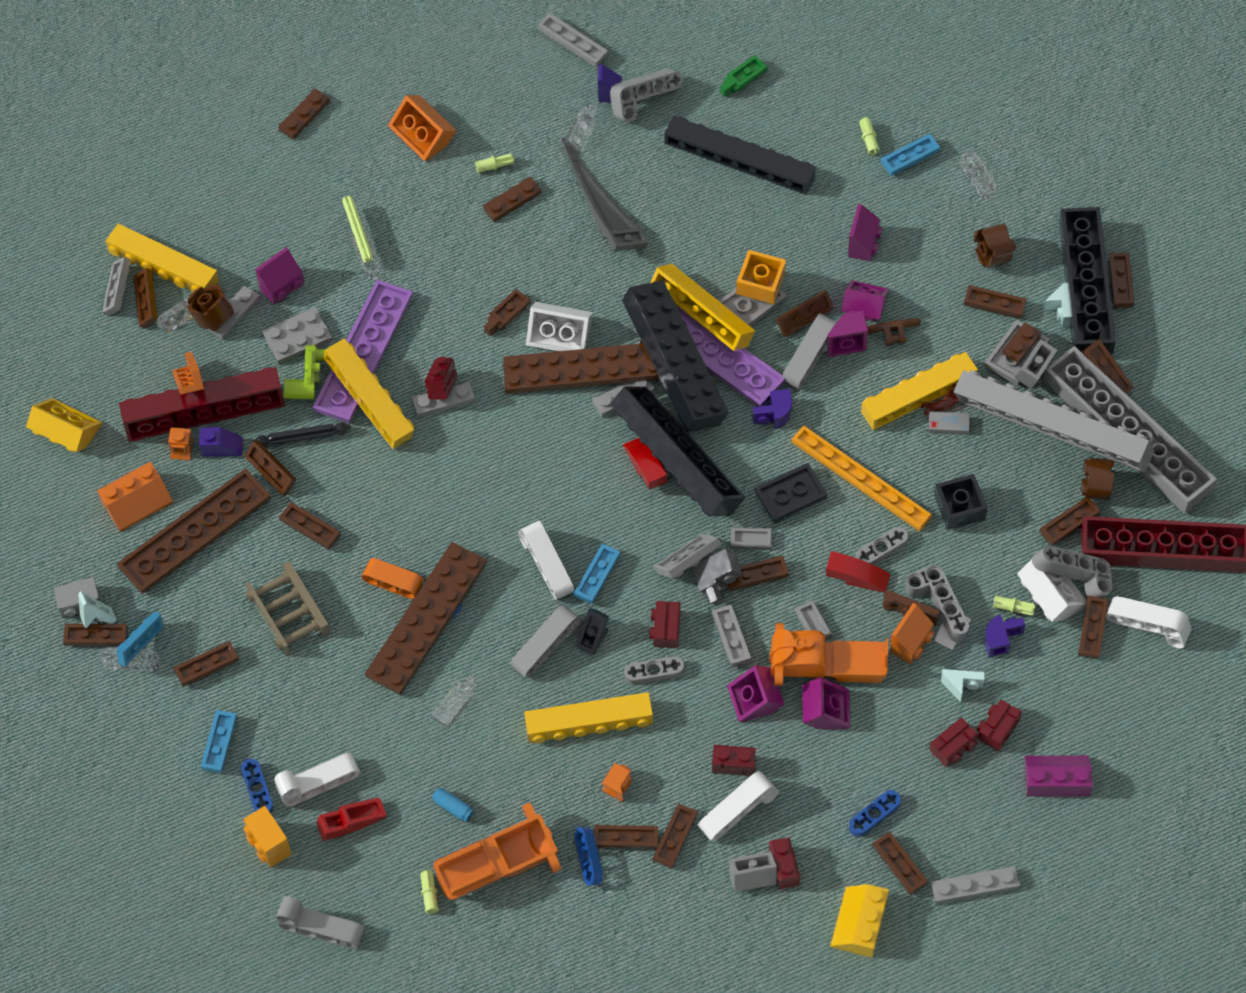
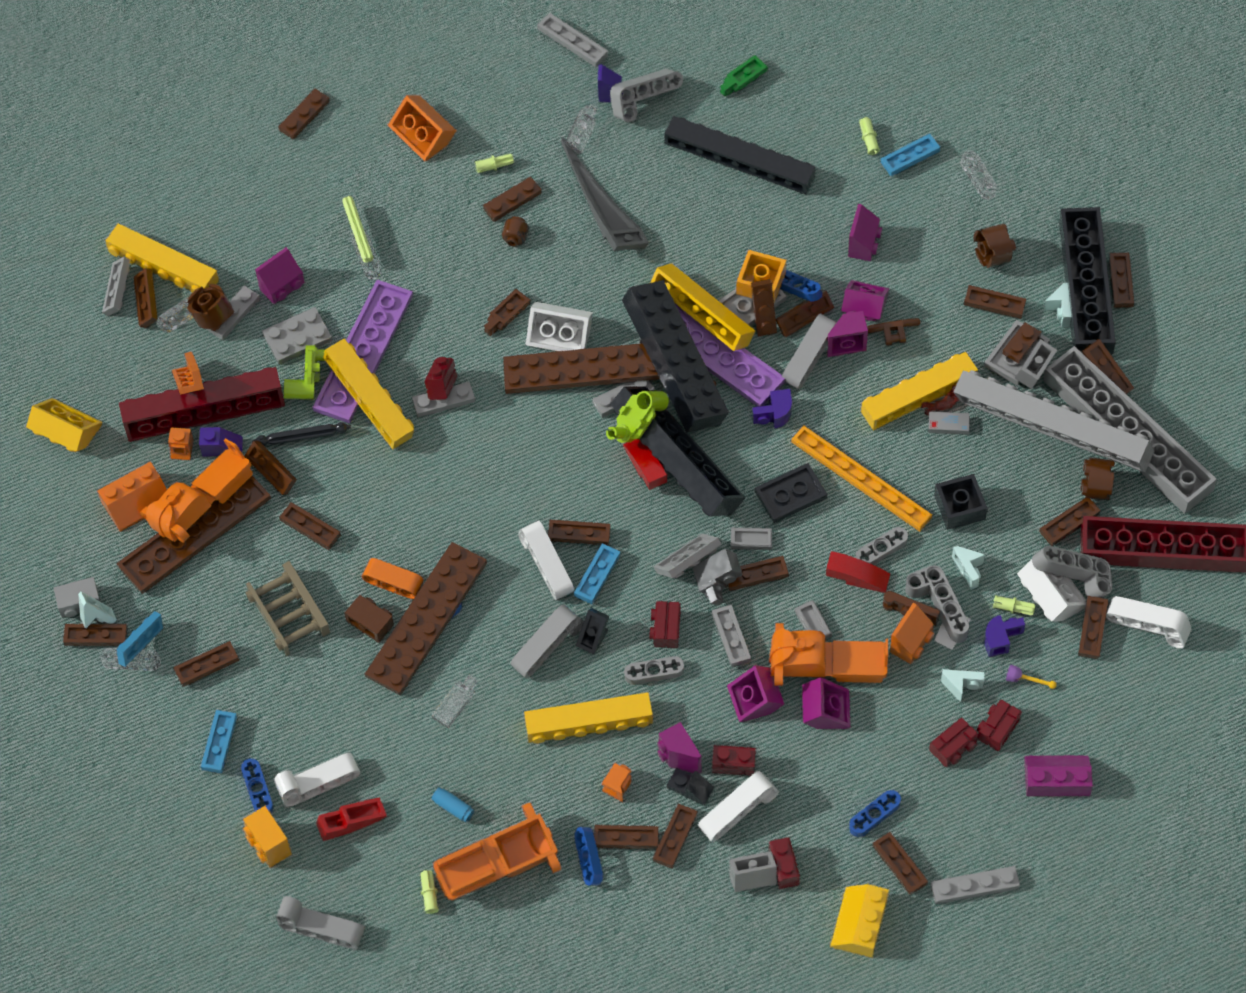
(185, 504): none -> orange piece
(369, 618): none -> reddish brown brick
(515, 231): none -> reddish brown head
(579, 532): none -> reddish brown plate
(637, 415): none -> lime piece
(679, 750): none -> magenta slope
(690, 786): none -> black slope
(763, 307): none -> reddish brown plate
(809, 290): none -> blue beam
(967, 563): none -> light aqua slope
(1015, 674): none -> hinge

